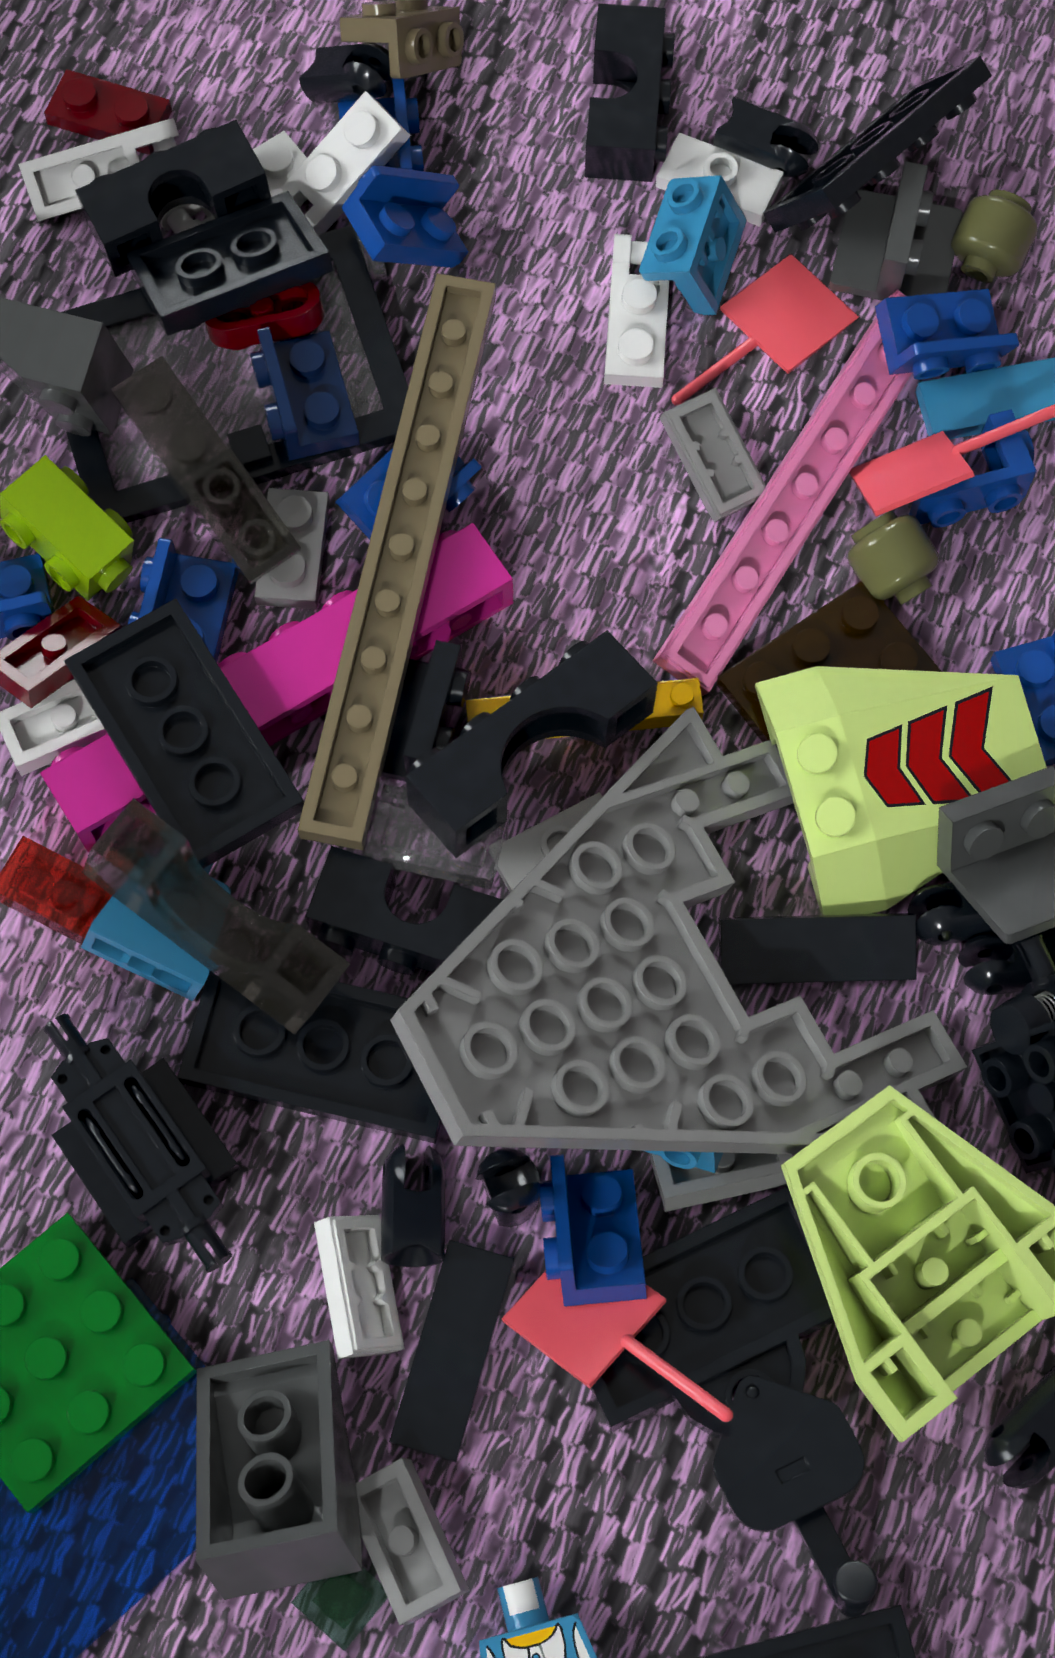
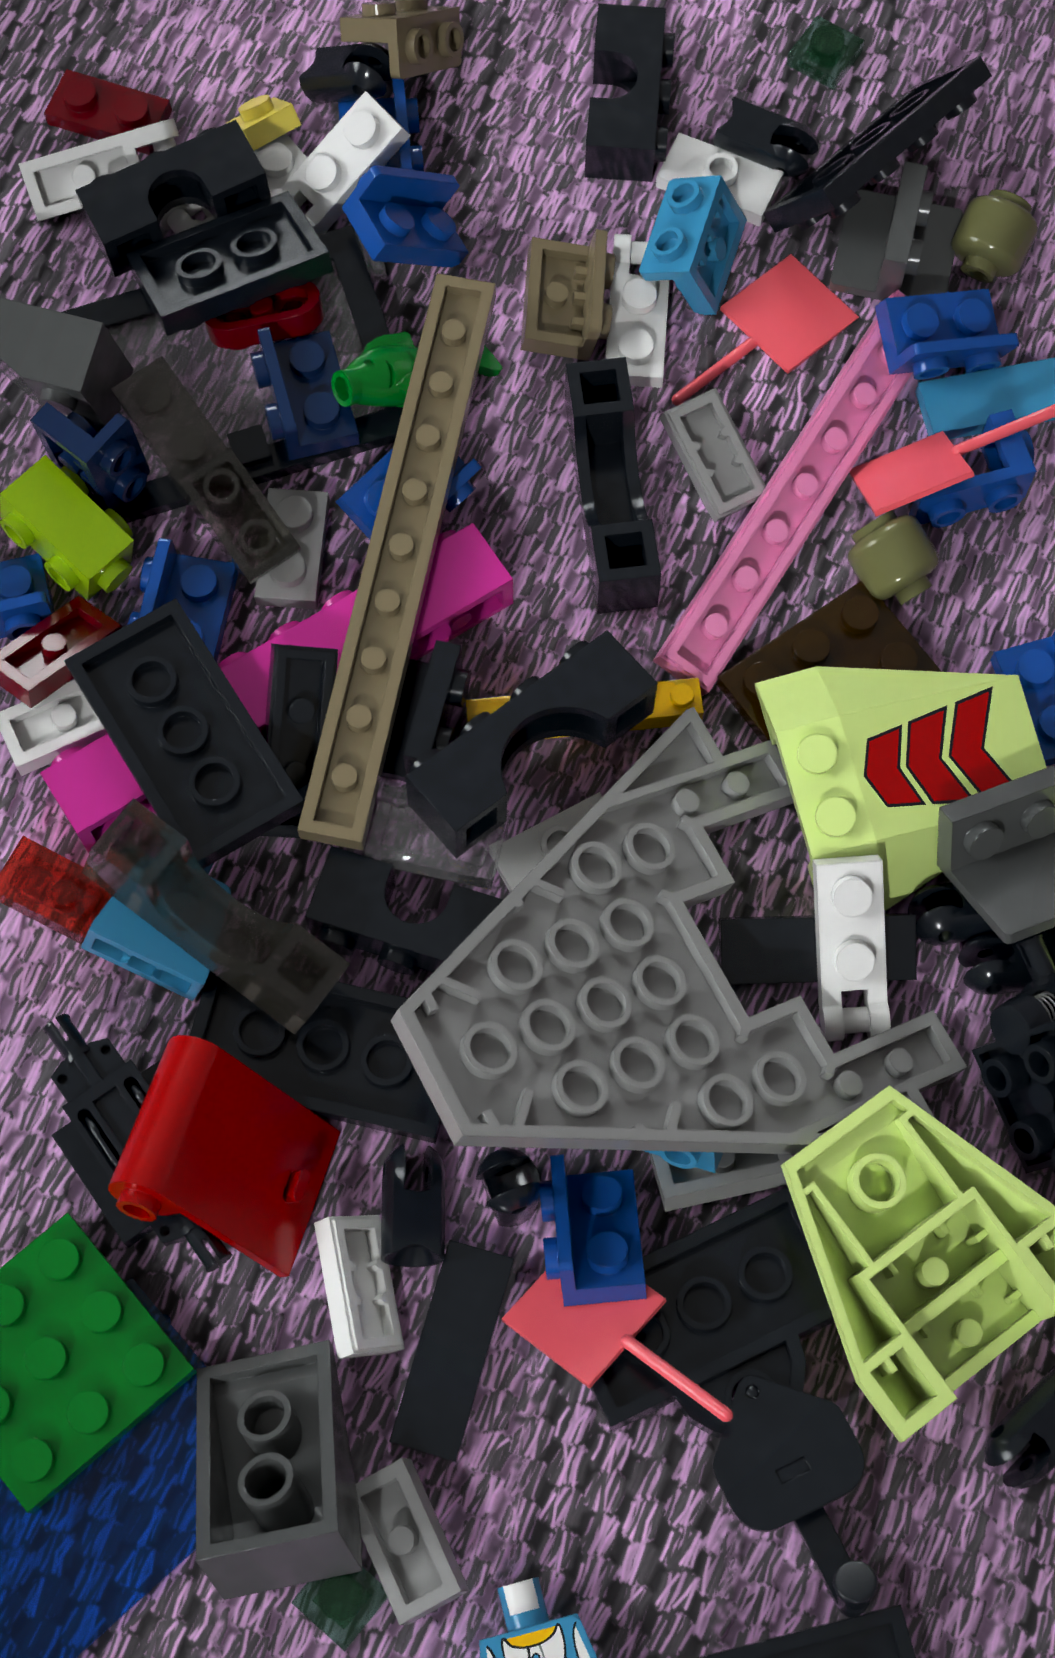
(105, 461): none -> dark blue bracket
(224, 1154): none -> red door
(266, 119): none -> light yellow plate
(296, 712): none -> black tile
(384, 372): none -> green animal
(566, 297): none -> dark tan bracket
(609, 487): none -> black arch
(825, 52): none -> clear green plate
(850, 944): none -> white plate

